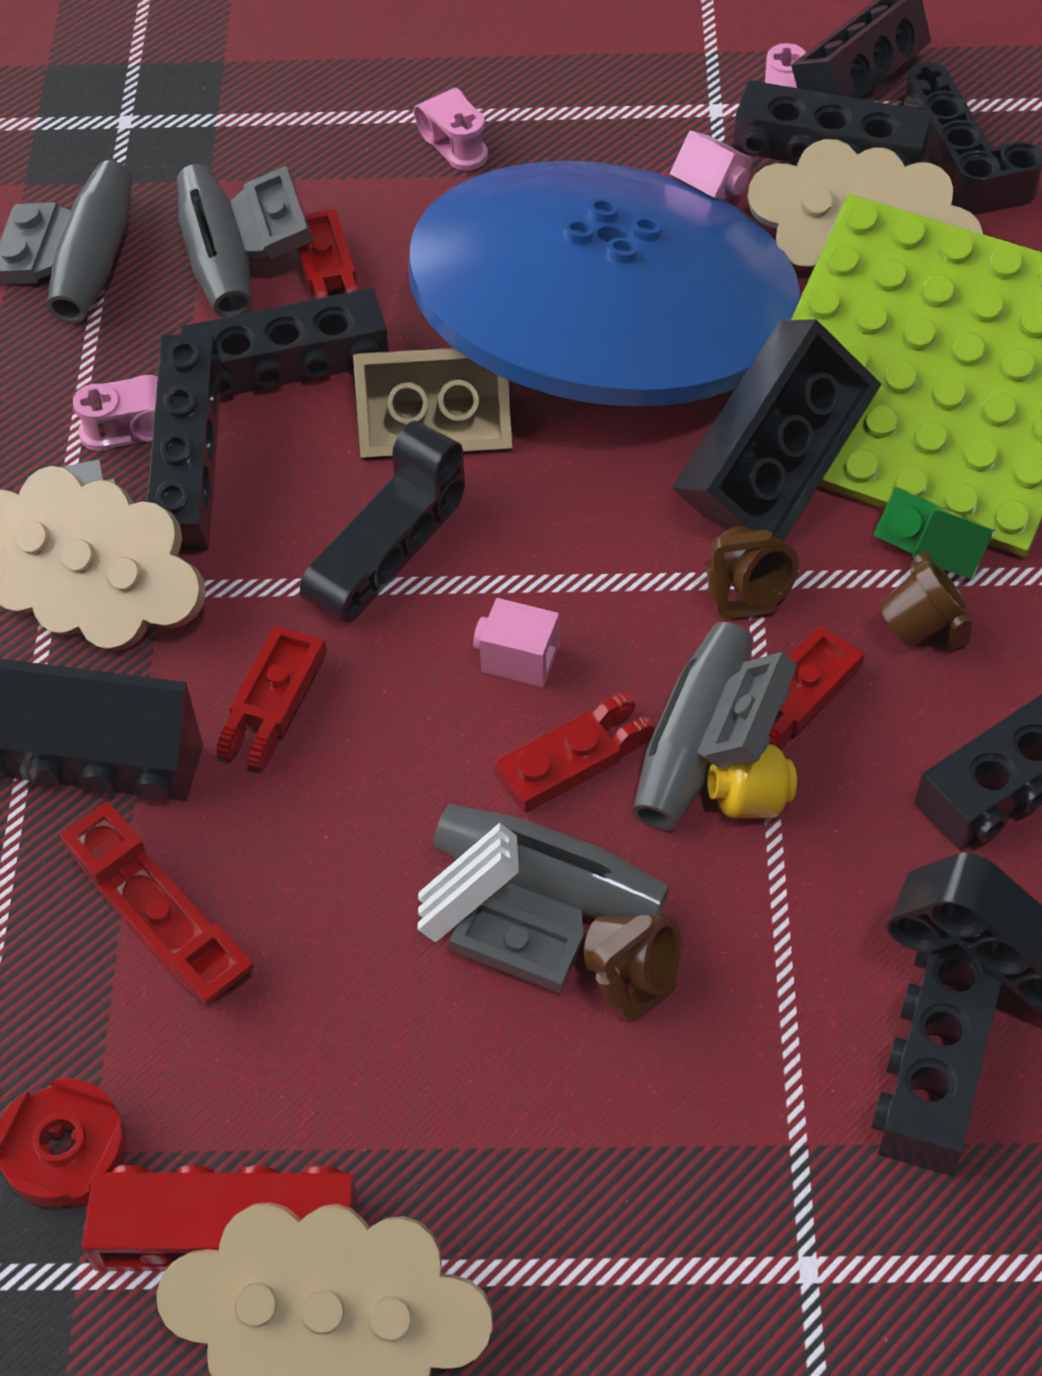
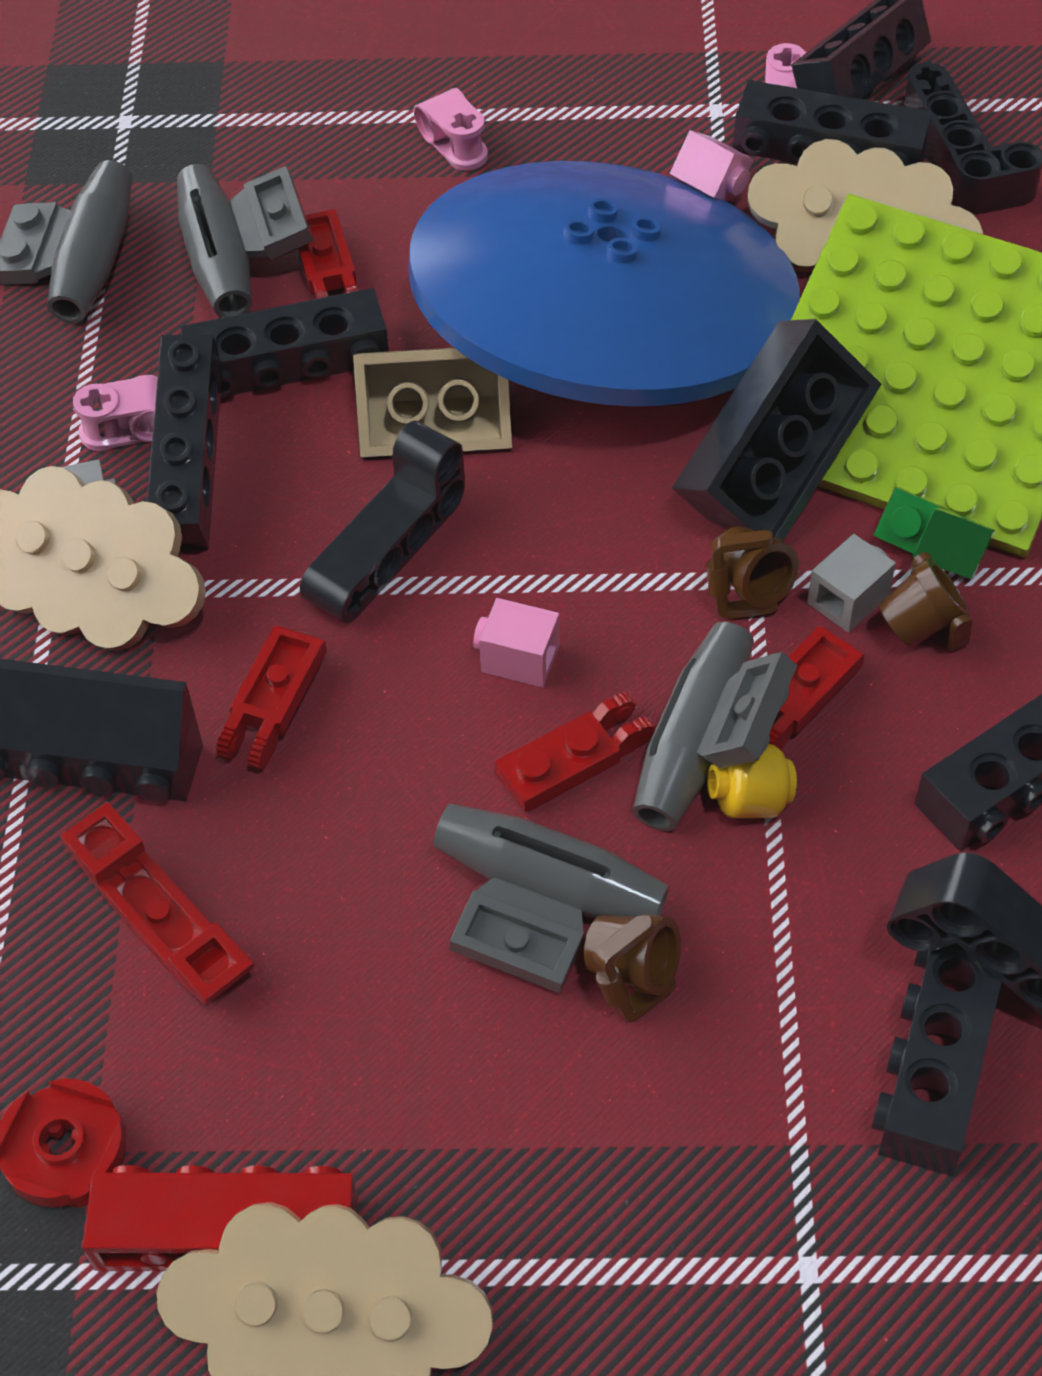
(468, 882): white tile -> none
(851, 582): none -> light grey brick

